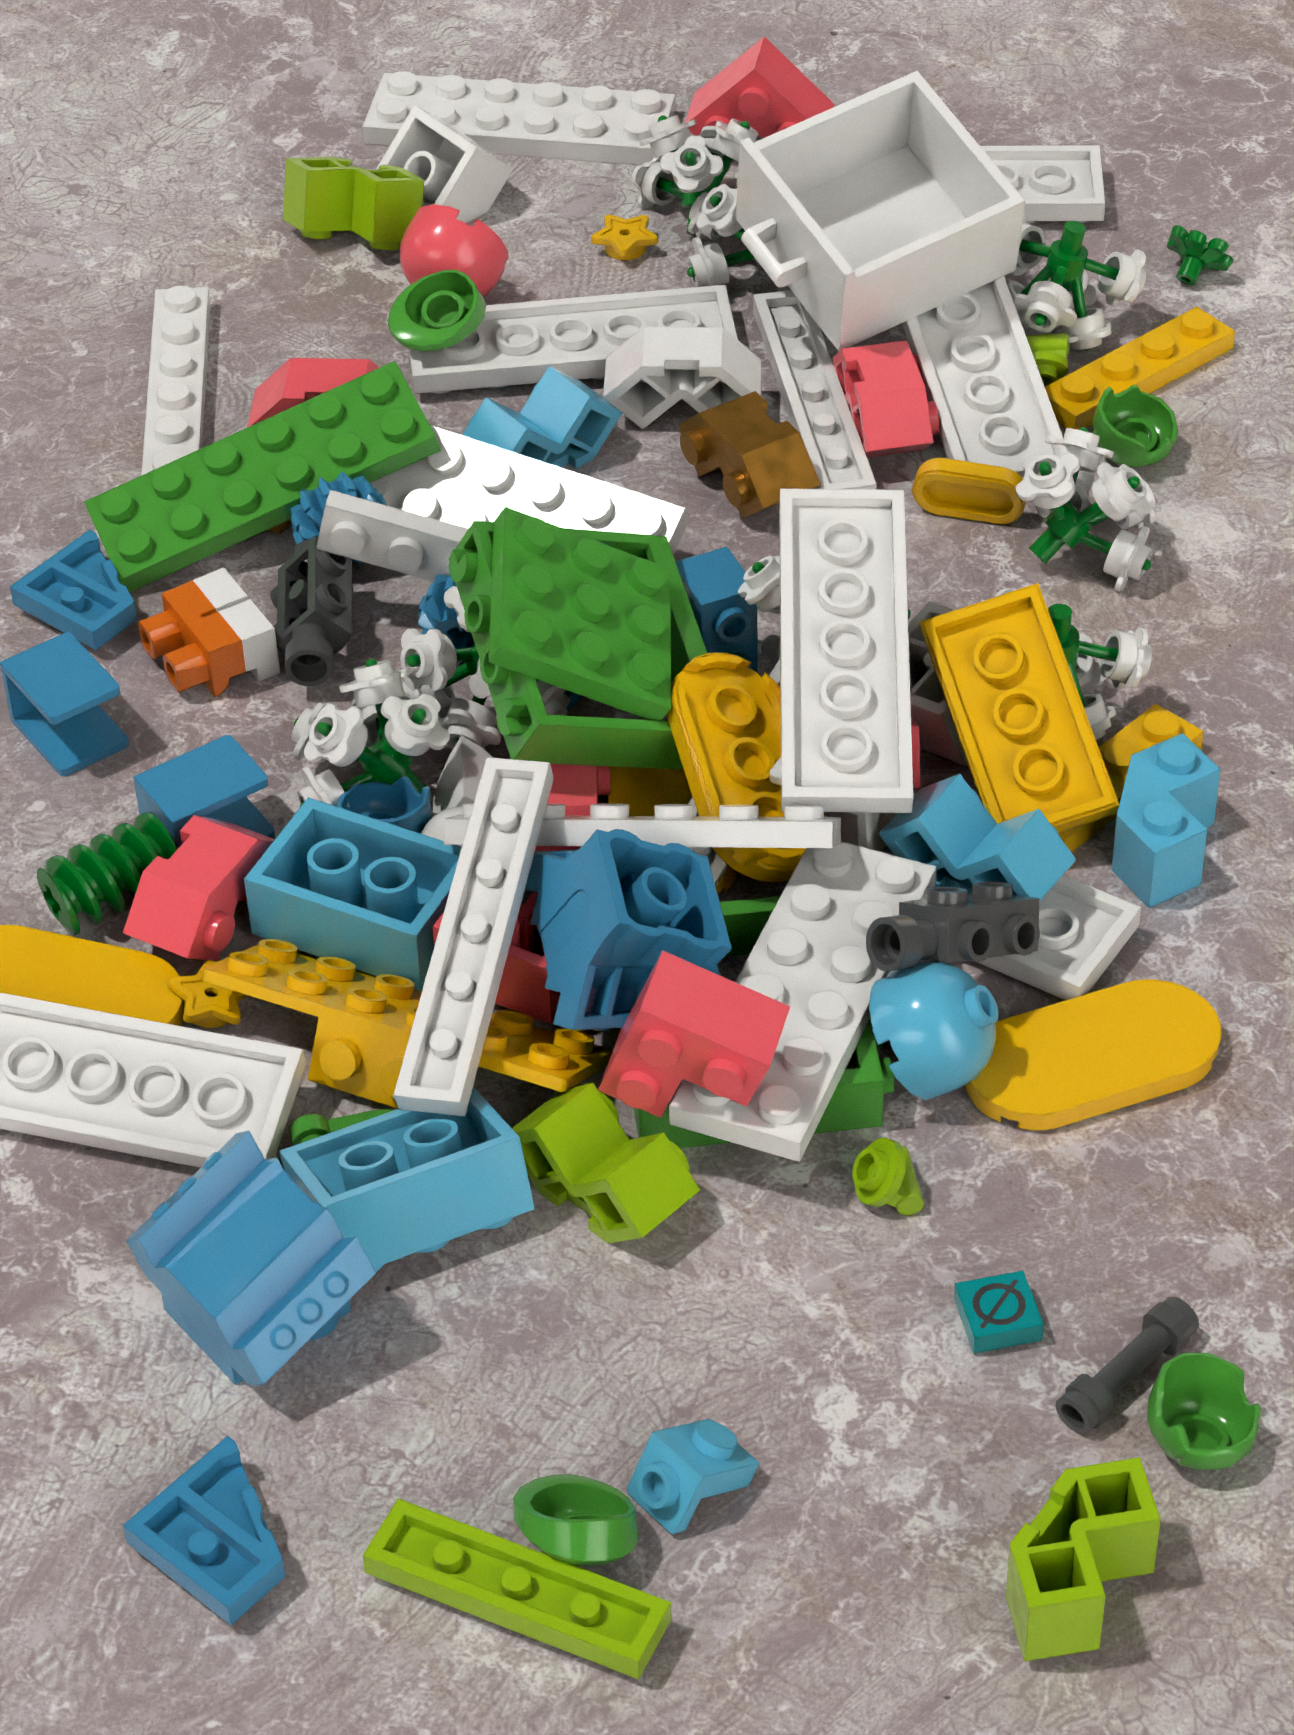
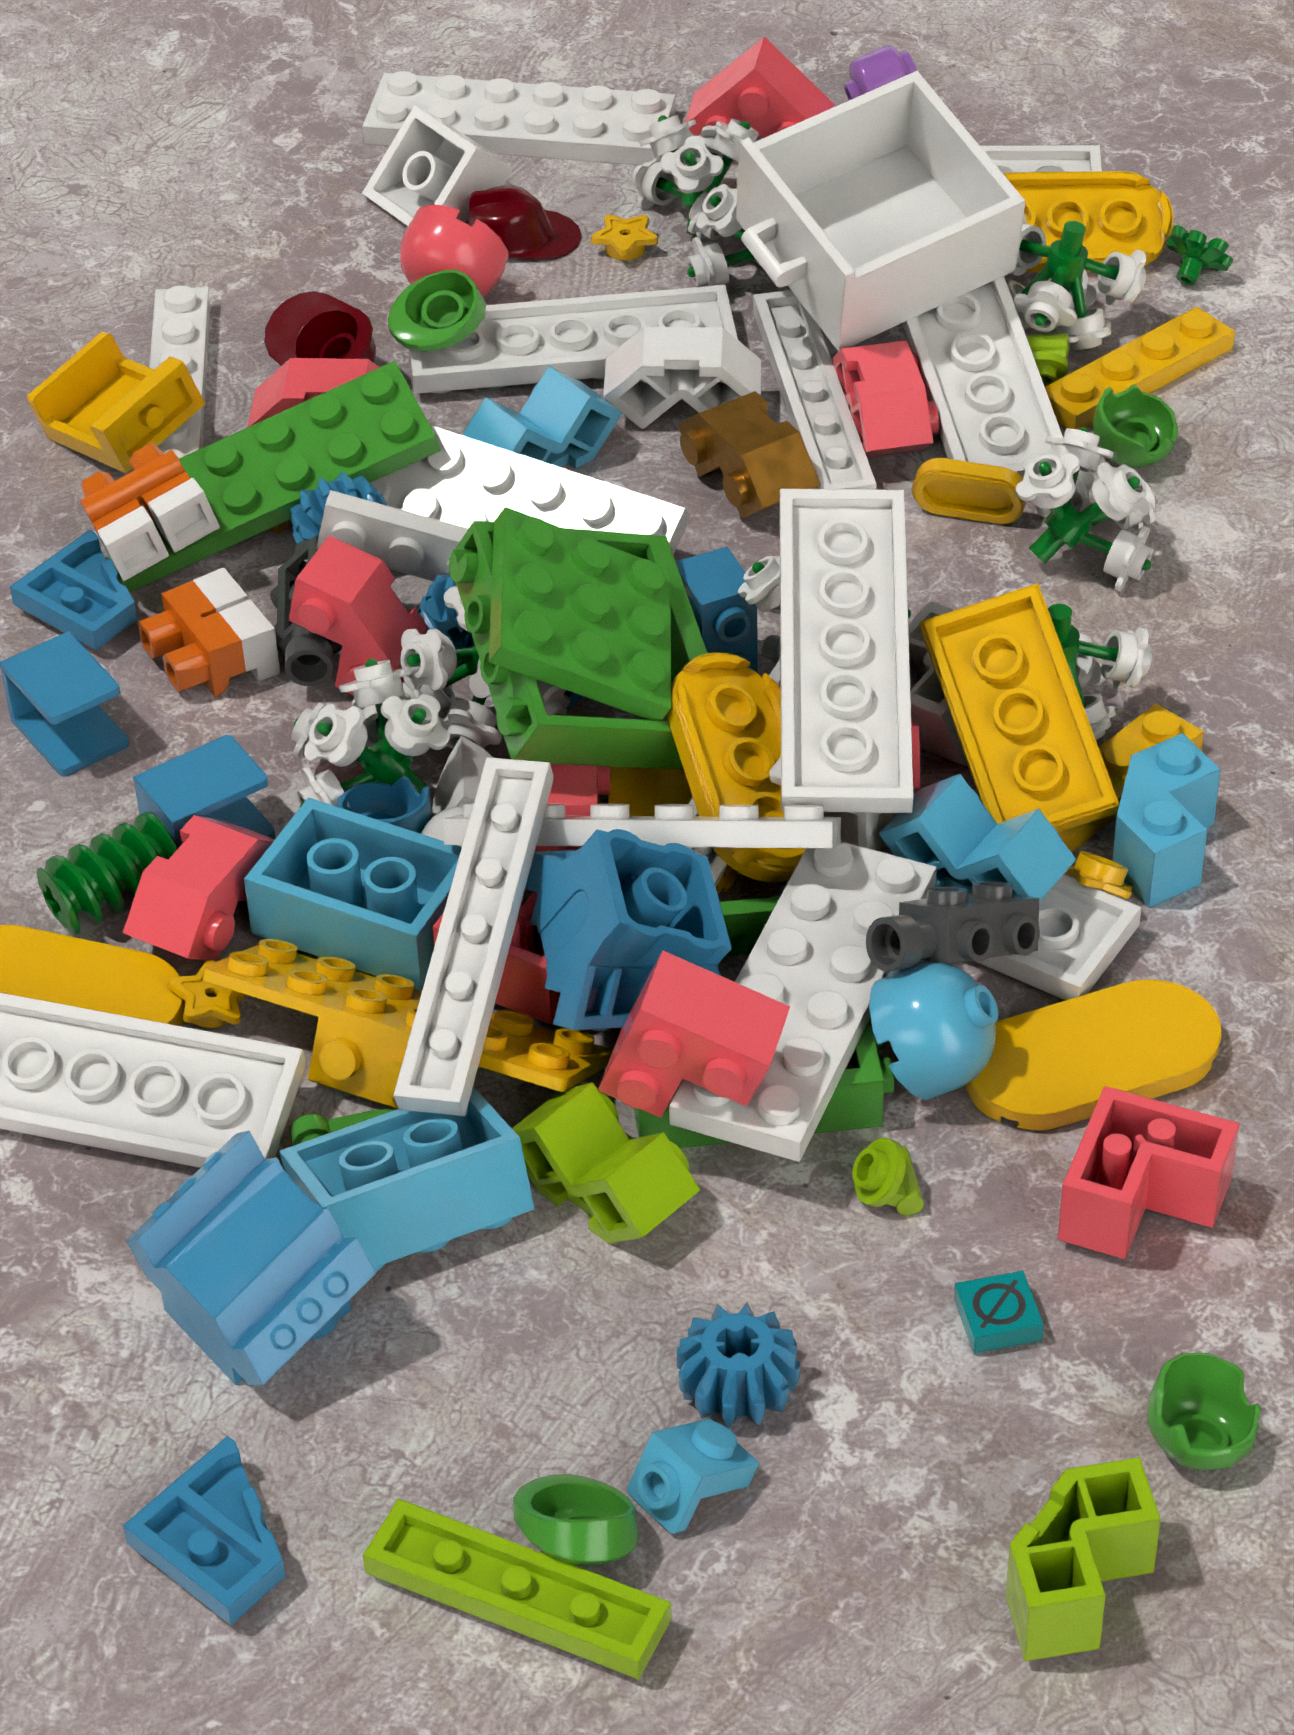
(113, 404): none -> yellow panel
(155, 492): none -> hips
(318, 328): none -> dark red piece
(336, 196): lime brick -> none
(352, 603): none -> coral brick
(523, 223): none -> dark red piece
(738, 1365): none -> dark azure gear
(877, 70): none -> medium lavender head
(1090, 1399): dark grey bar -> none
(1101, 874): none -> yellow plate
(1114, 206): none -> yellow tile
(1140, 1159): none -> coral brick

